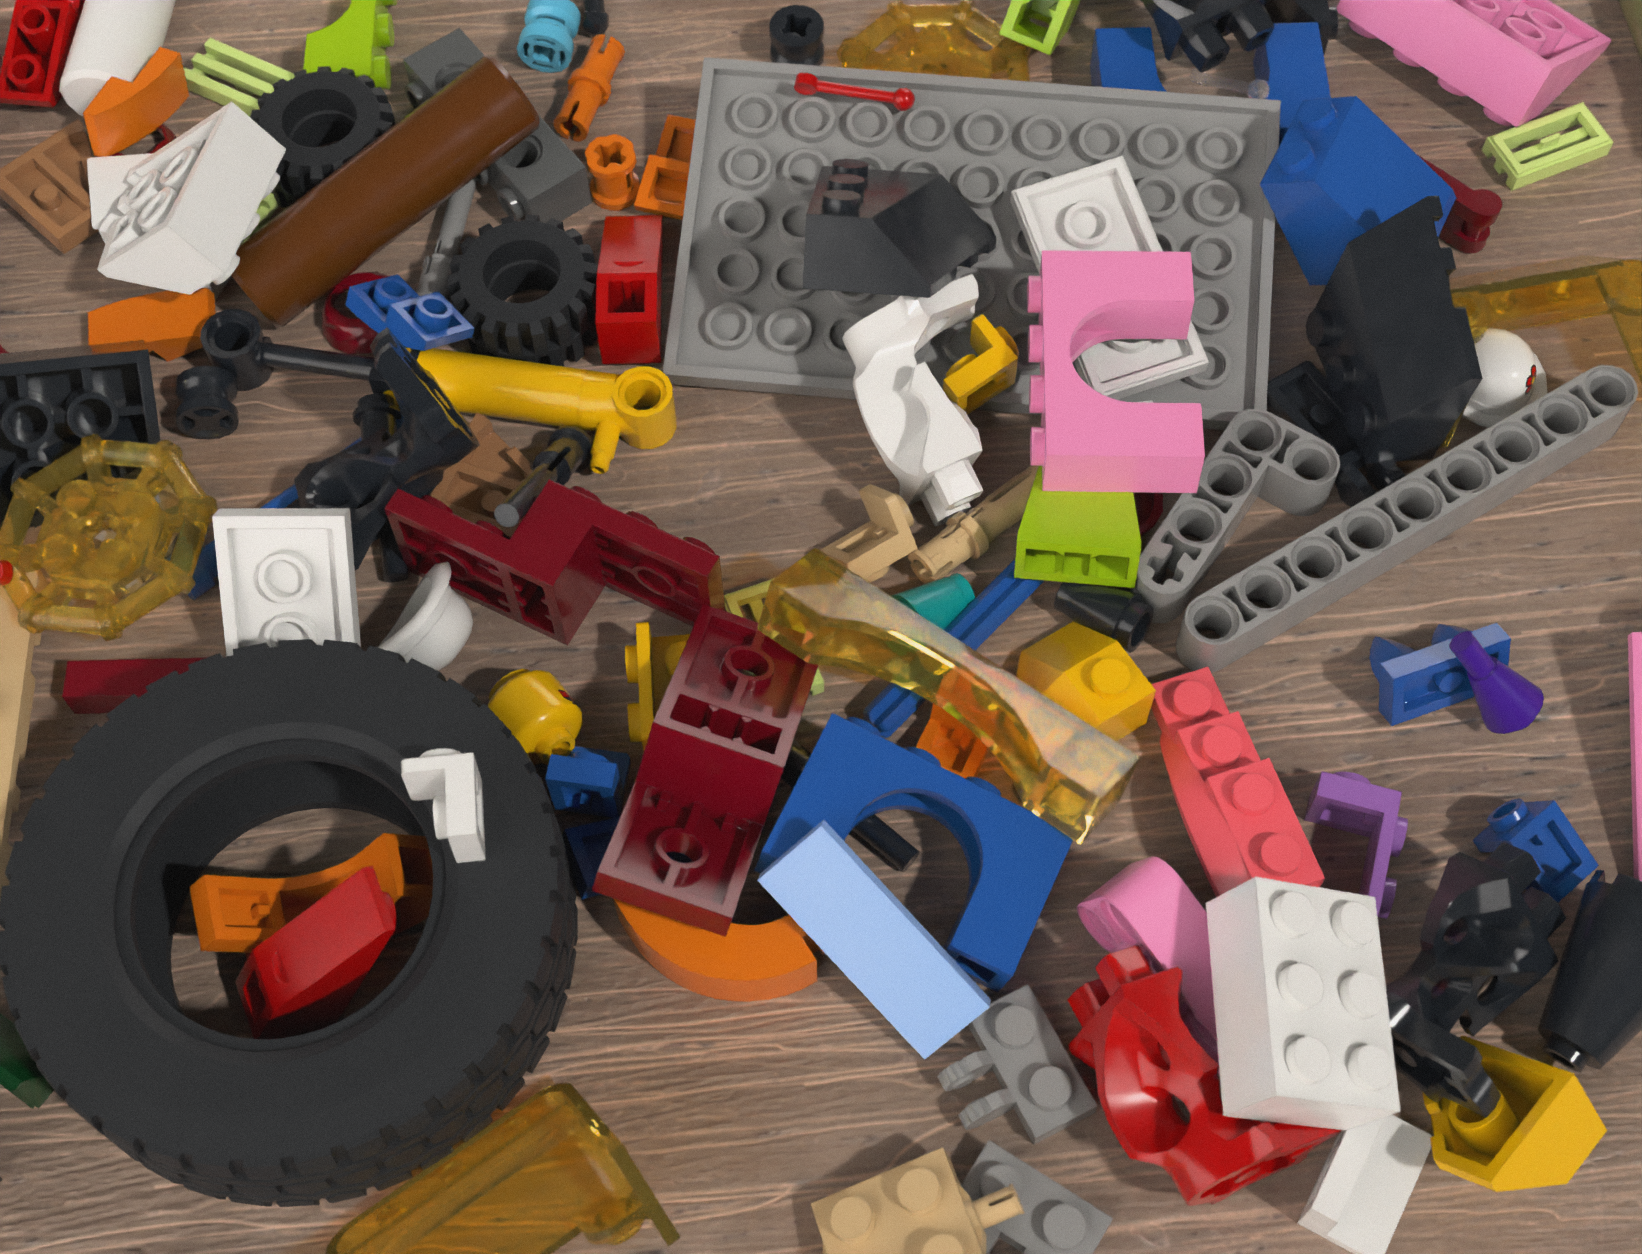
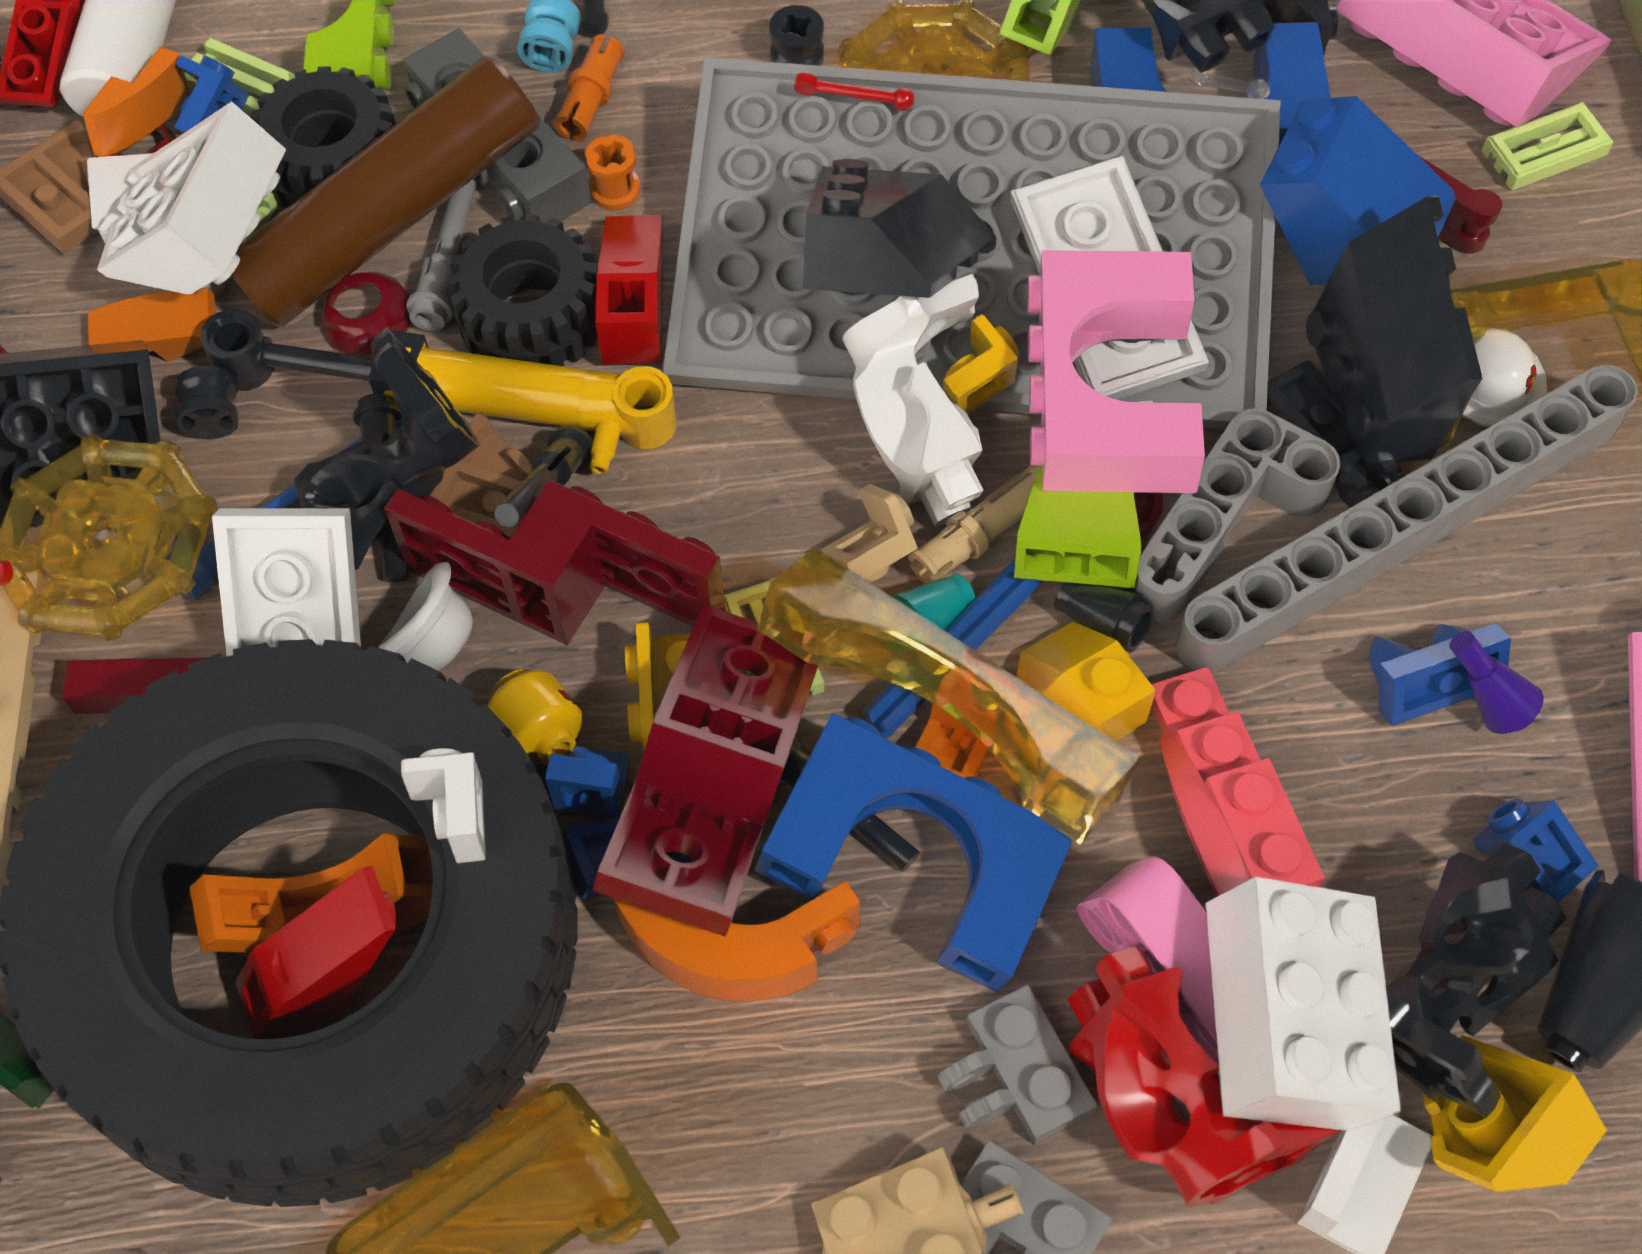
(210, 93): none -> blue bracket
(413, 319): blue slope -> none
(667, 172): orange slope -> none
(874, 939): light blue piece -> none
(1357, 806): medium lavender bracket -> none

